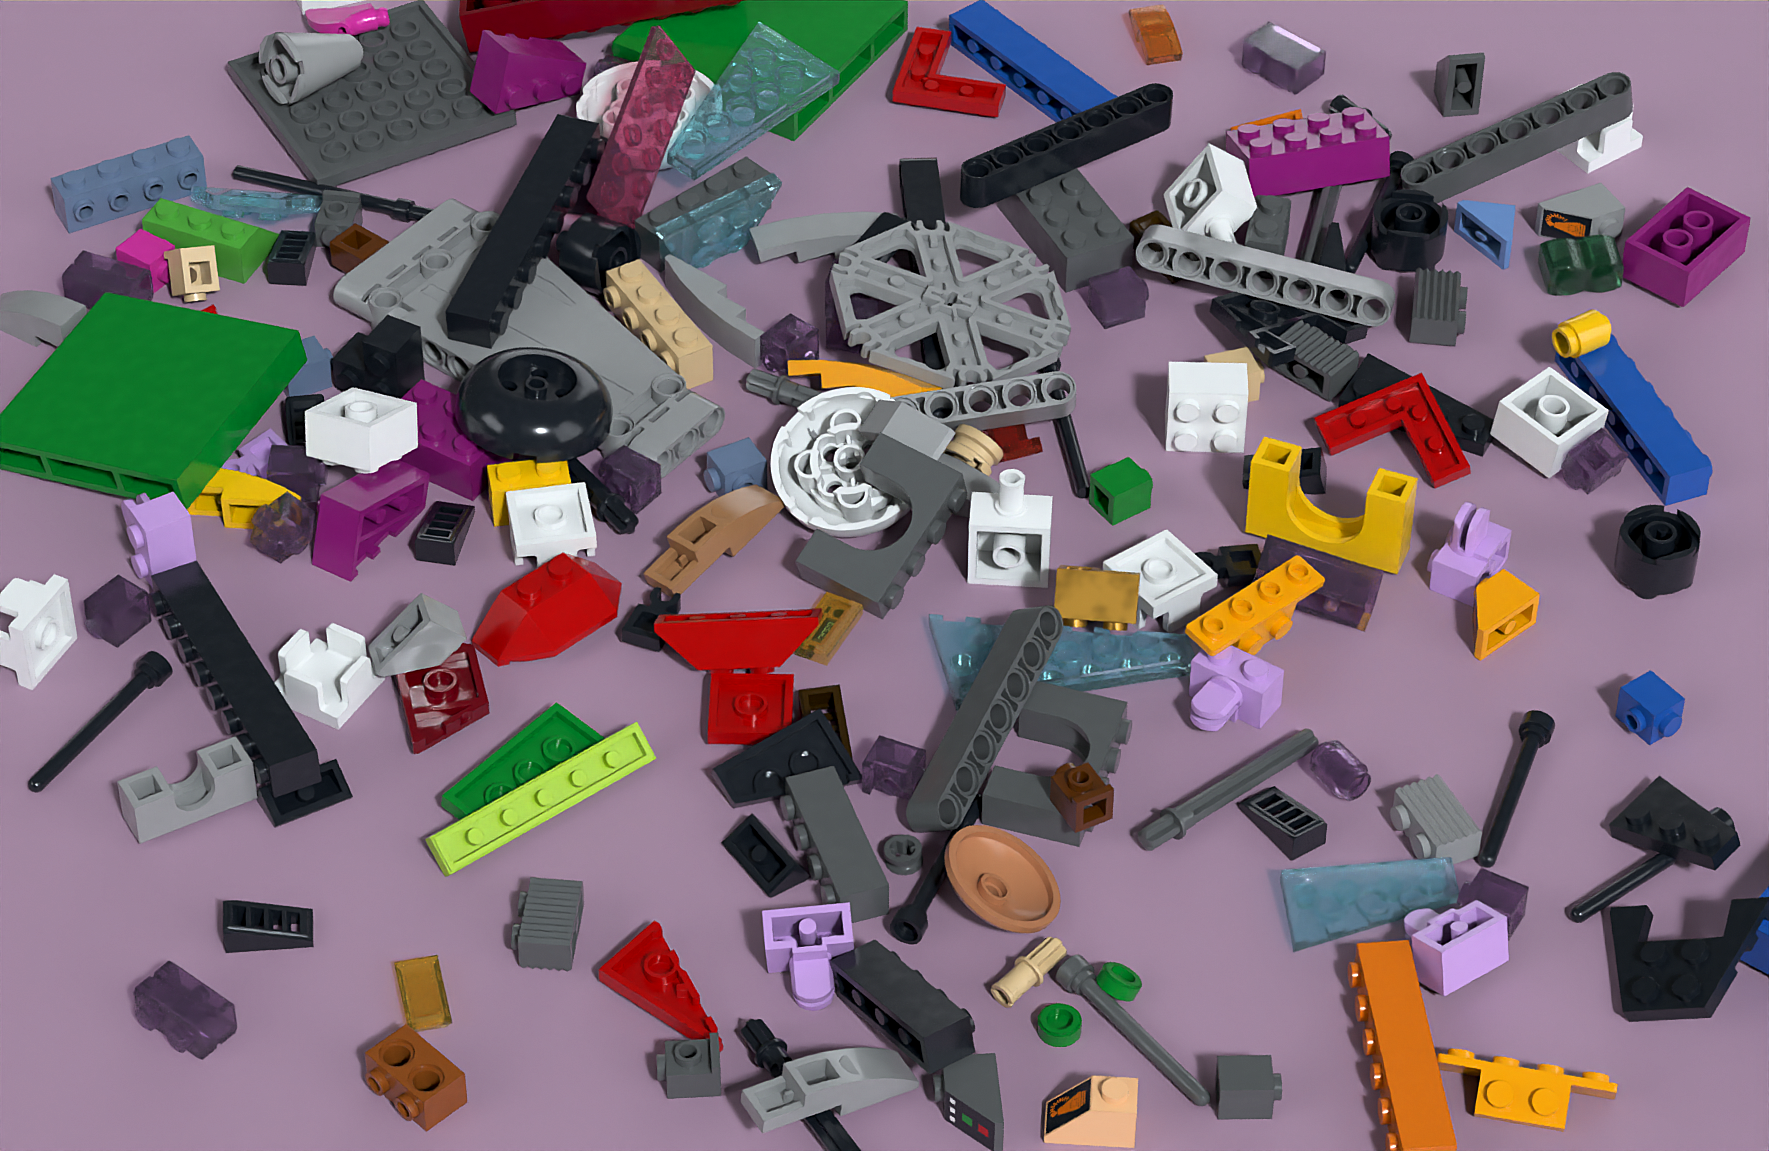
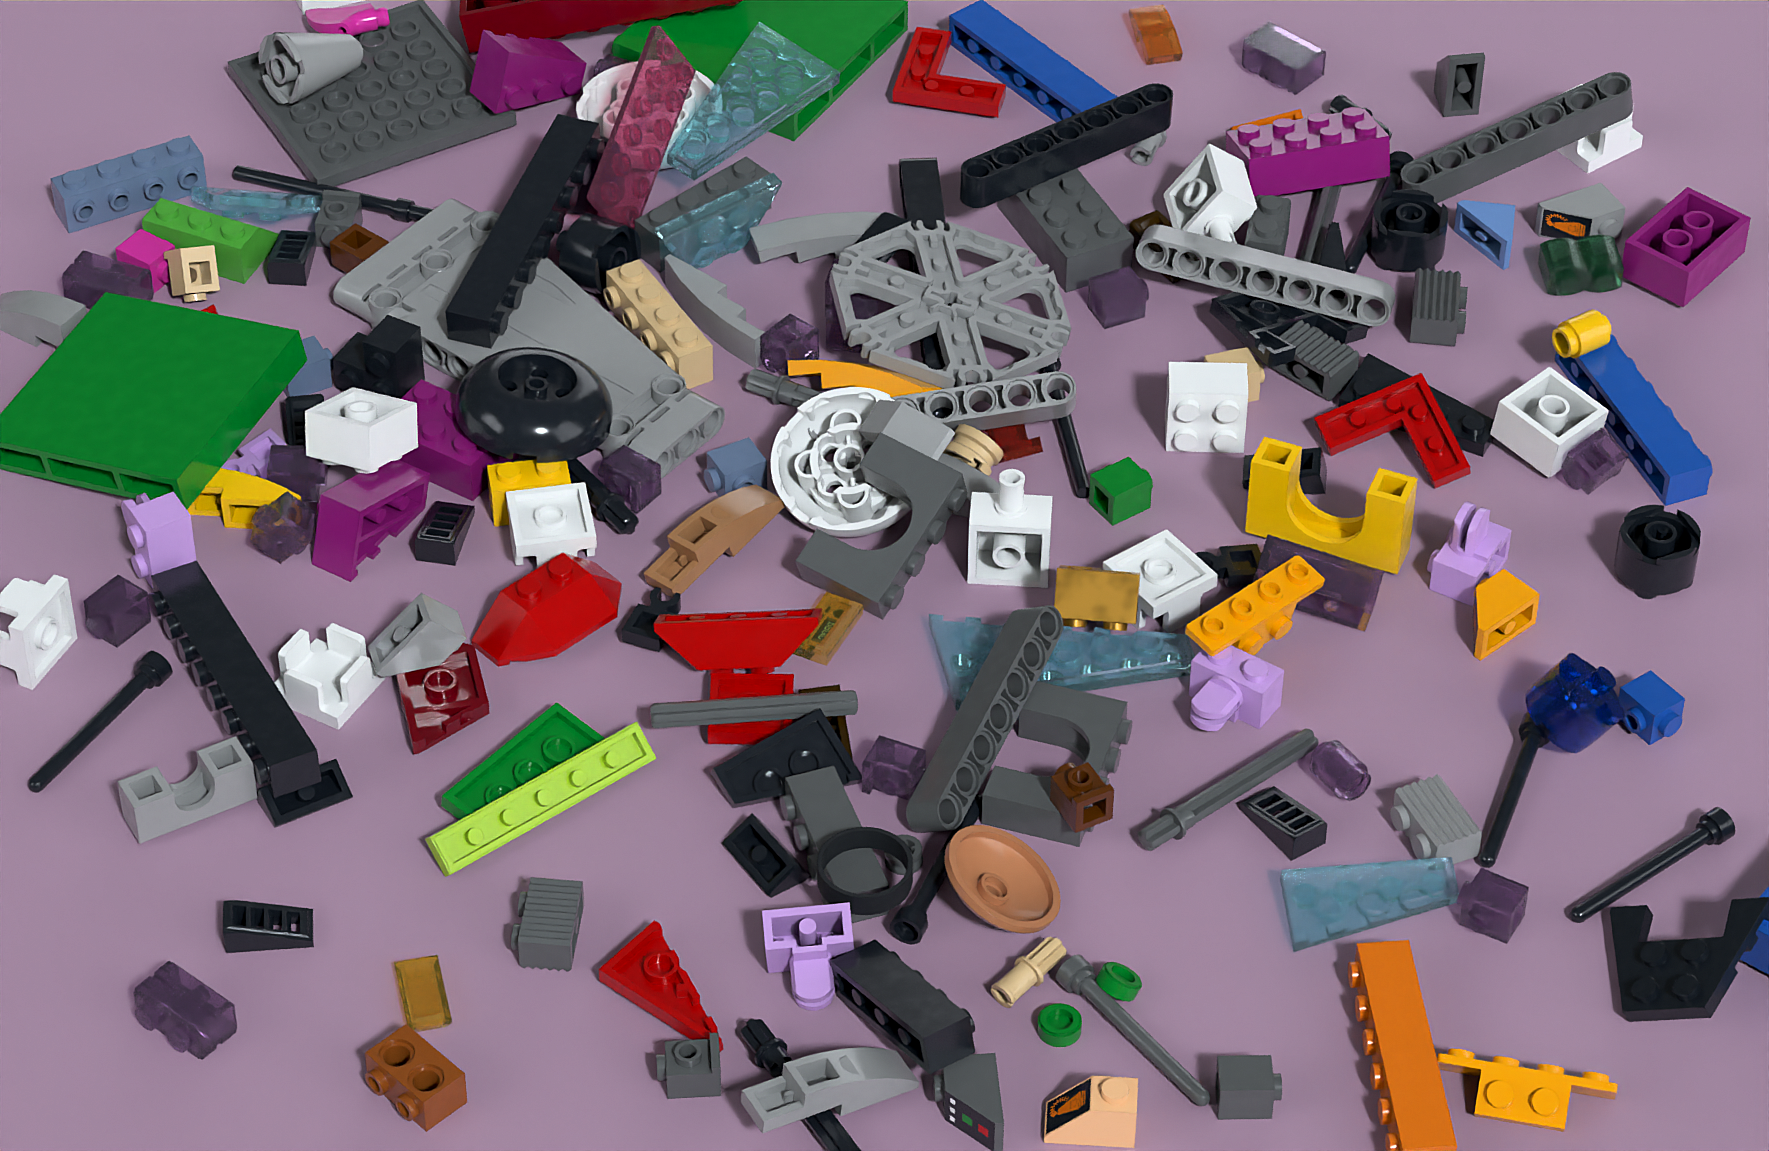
(752, 708): none -> dark grey axle
(865, 838): none -> black tyre
(1146, 149): none -> light grey pin
(1456, 945): lavender brick -> none
(1575, 703): none -> clear blue brick
(1675, 826): black wing -> none

